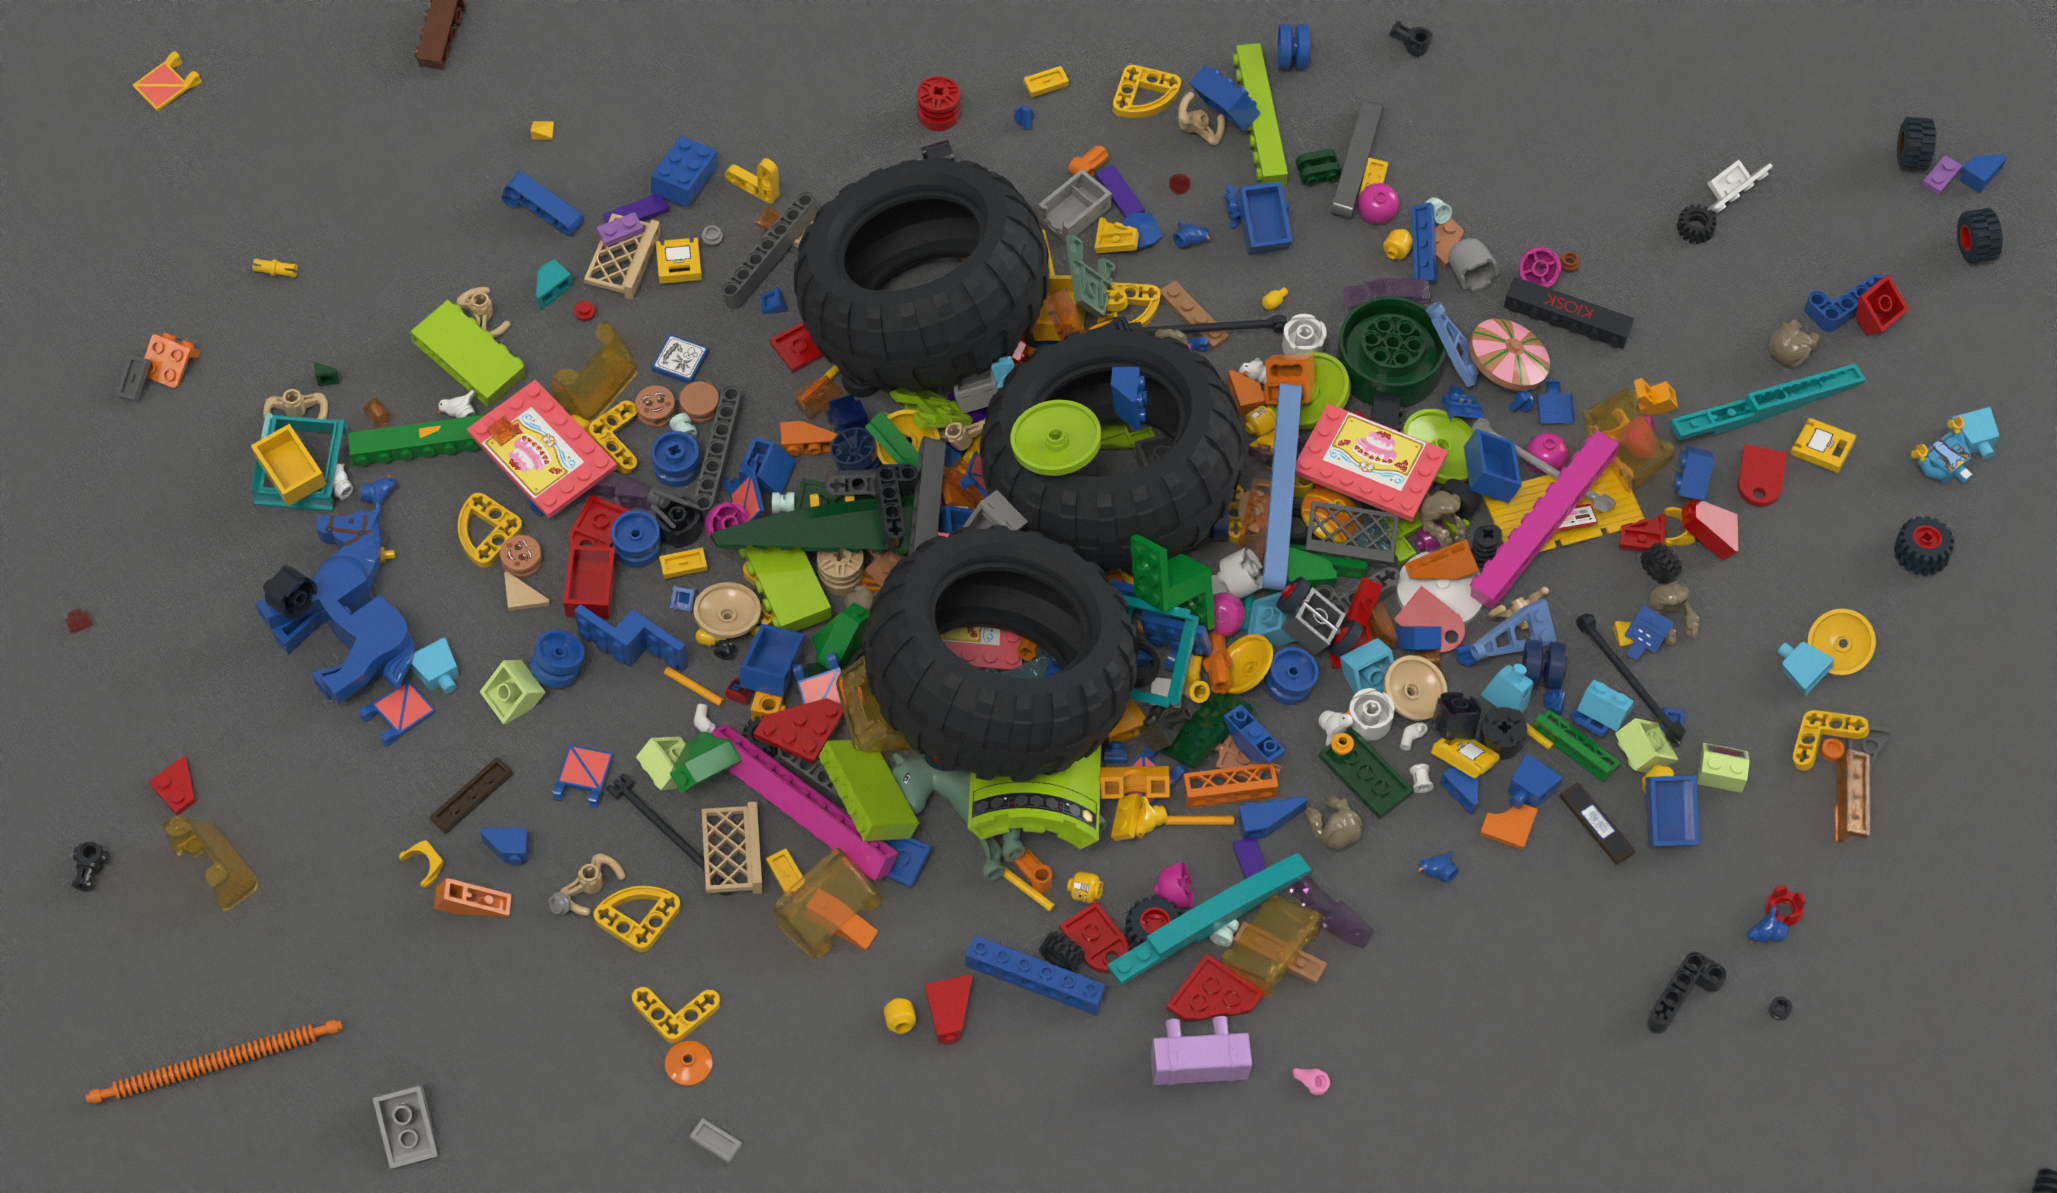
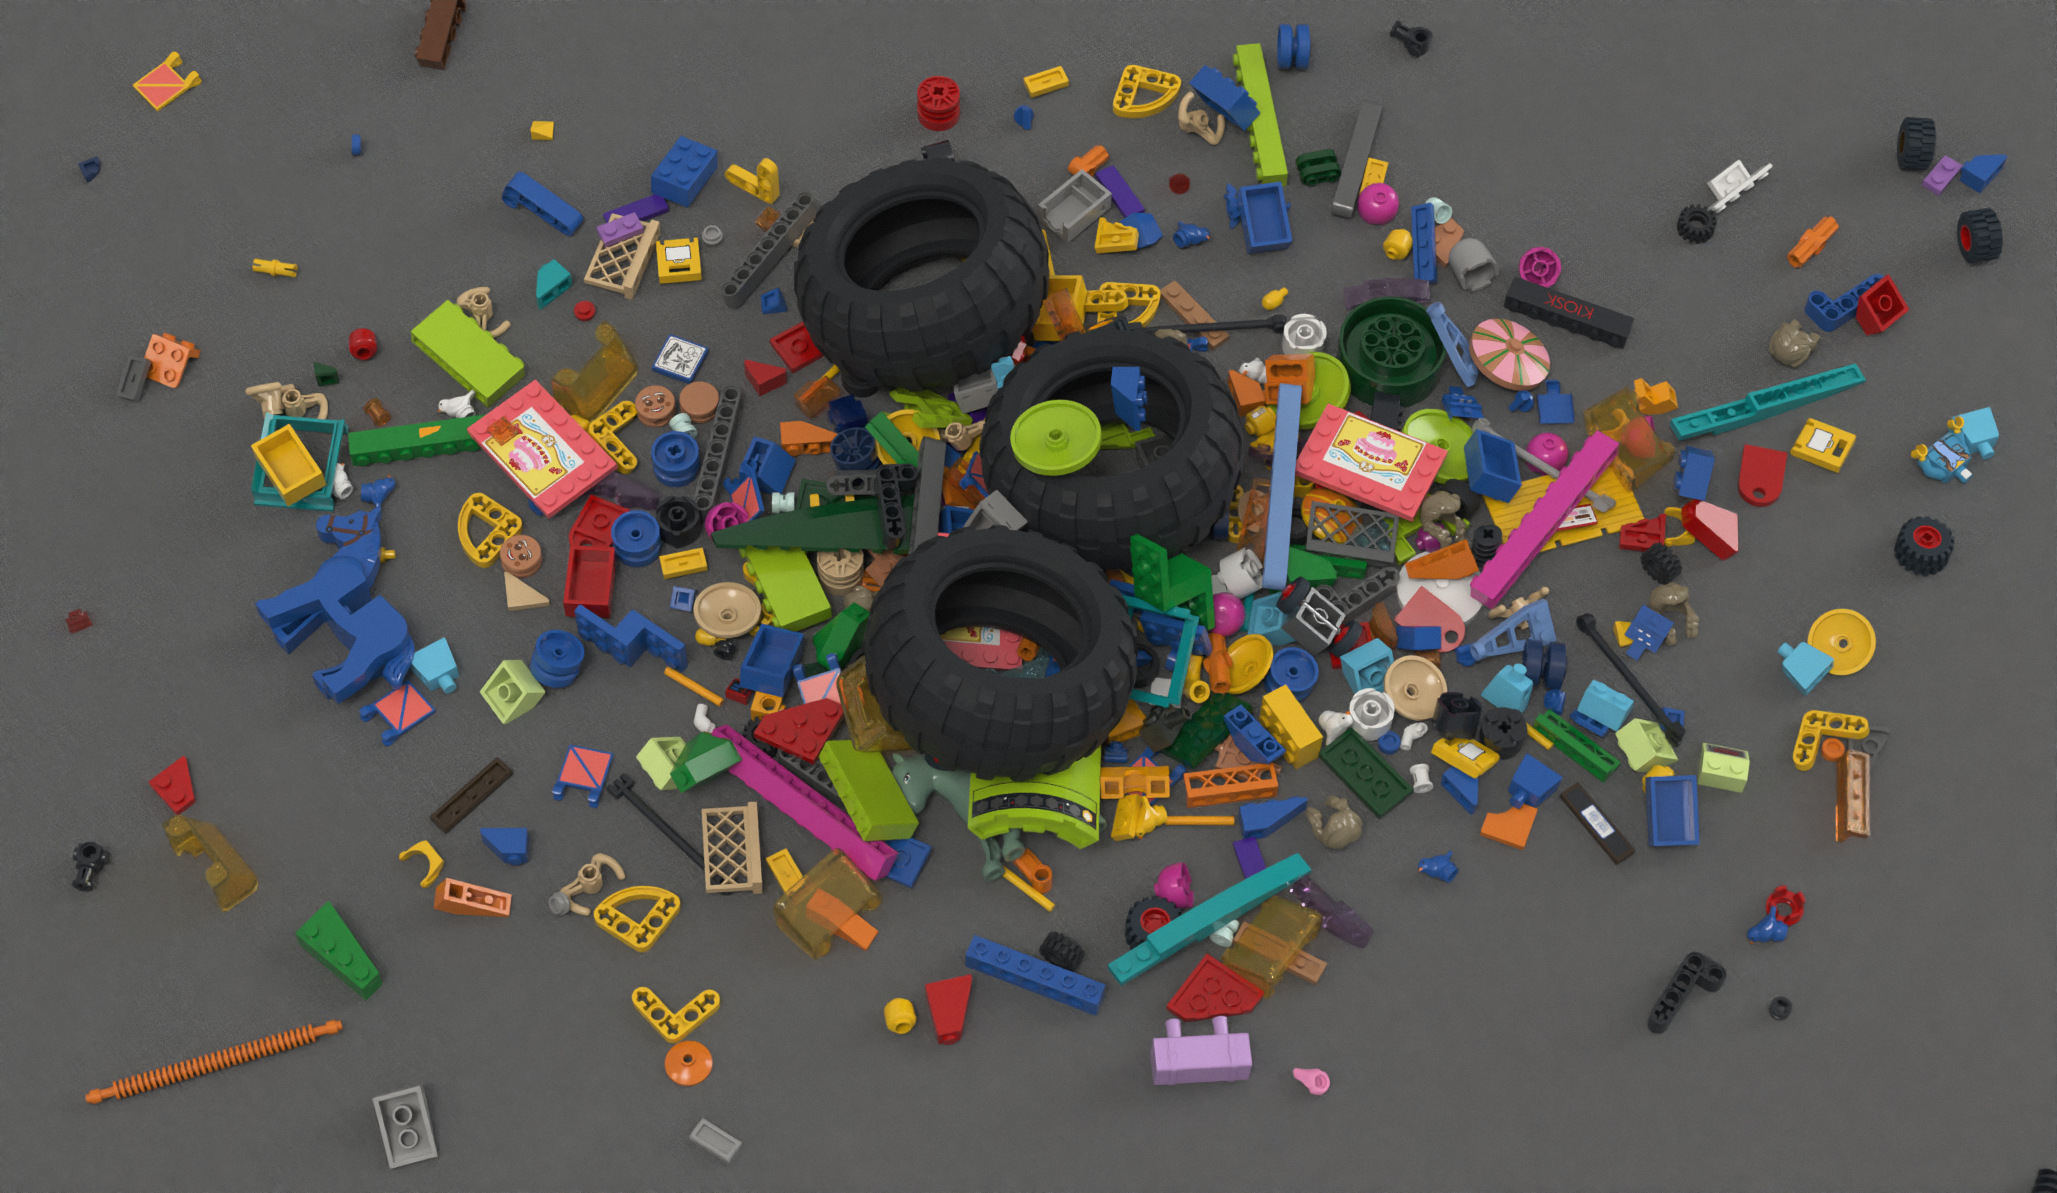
(90, 168): none -> dark blue tile
(269, 396): none -> tan piece
(289, 592): black brick -> none
(336, 948): none -> green wedge
(356, 144): none -> blue tile
(362, 344): none -> red head
(661, 499): dark grey plant -> none
(764, 376): none -> red slope
(1085, 887): yellow head -> none
(1088, 284): sand green wing -> none
(1096, 936): red tile -> none
(1290, 727): none -> yellow piece
(1342, 749): light orange plate -> none
(1364, 601): red plate -> none
(1389, 743): none -> blue tile
(1572, 257): dark orange plate -> none
(1812, 242): none -> orange piece

